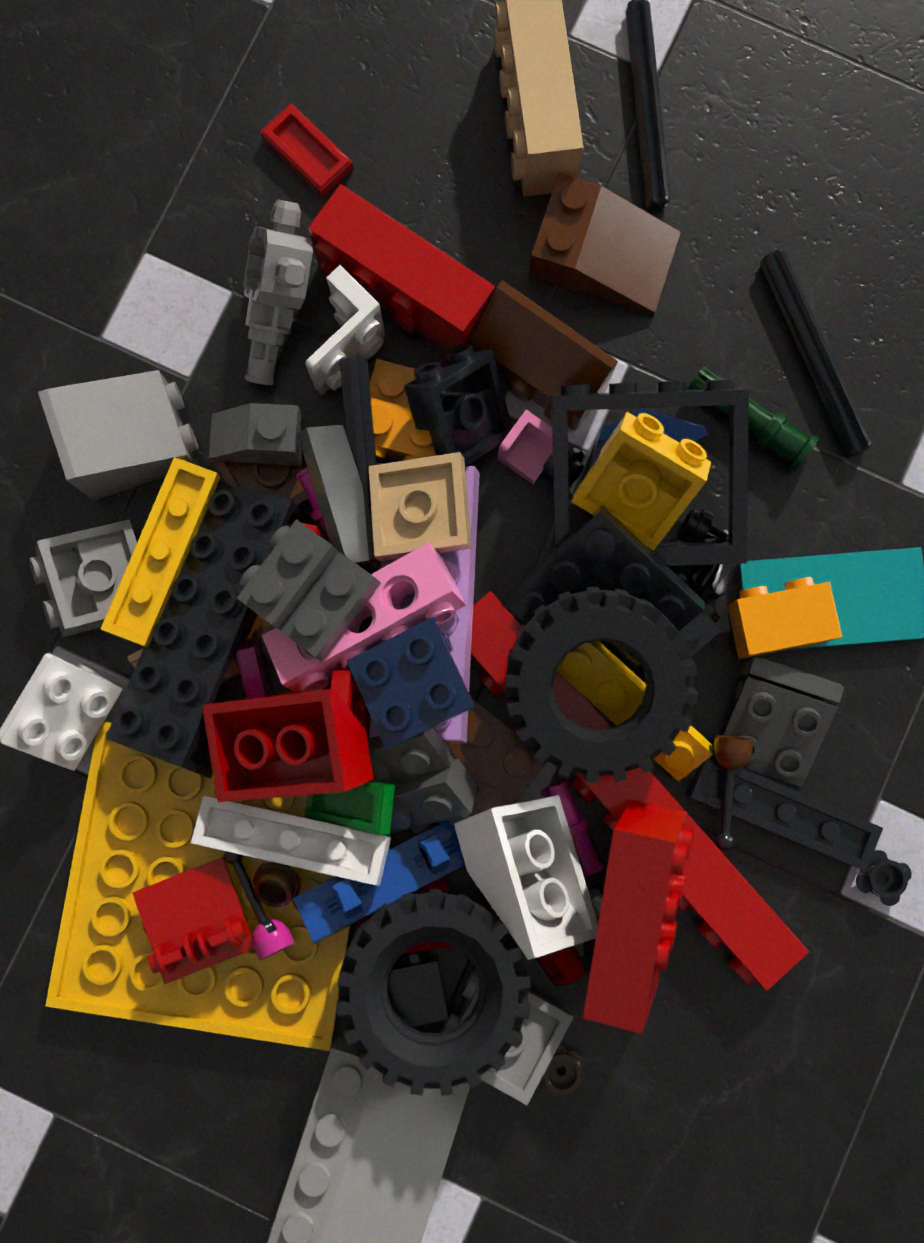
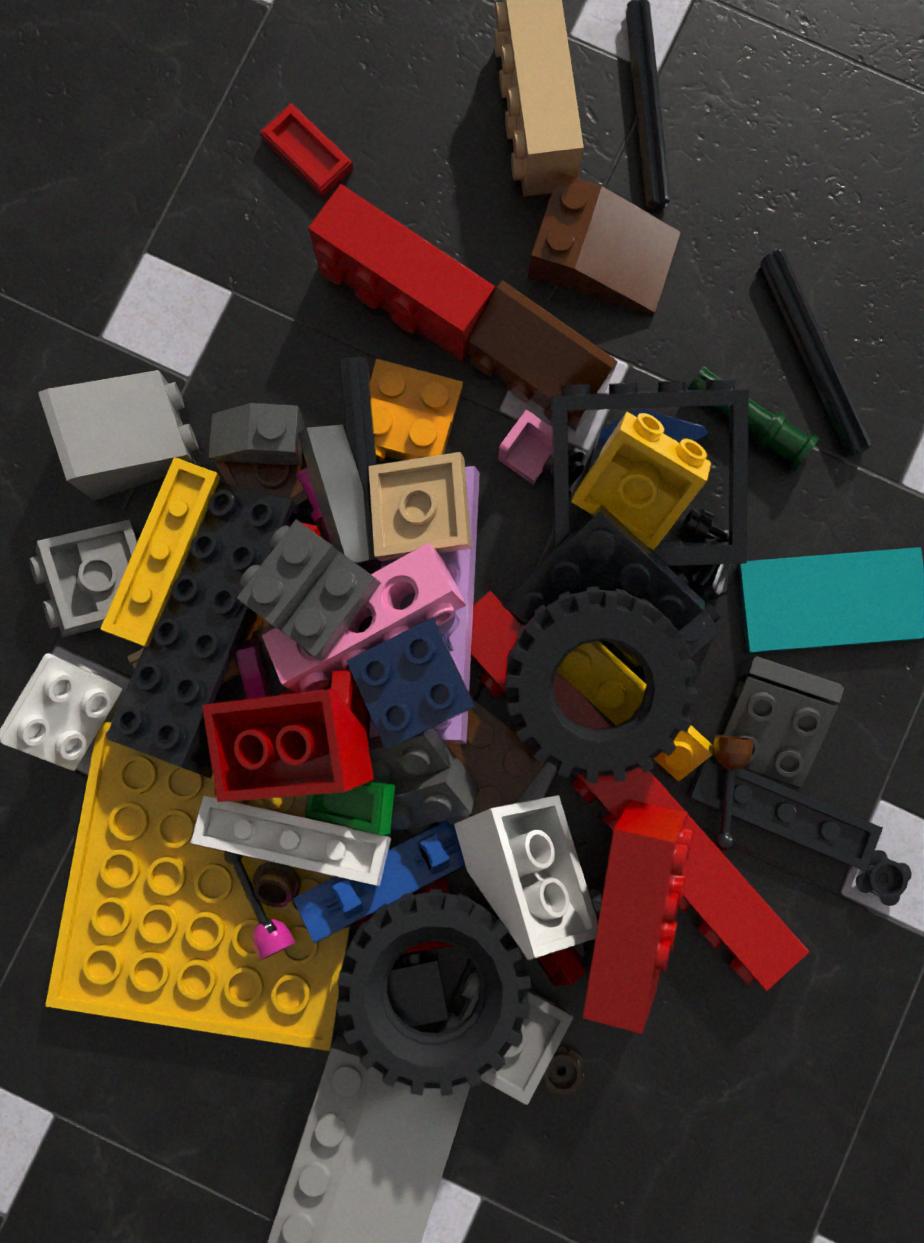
(193, 921): red hinge -> none
(275, 286): light grey piece -> none
(359, 331): white bracket -> none
(460, 403): black plate -> none
(578, 827): dark pink pin -> none
(783, 619): light orange brick -> none

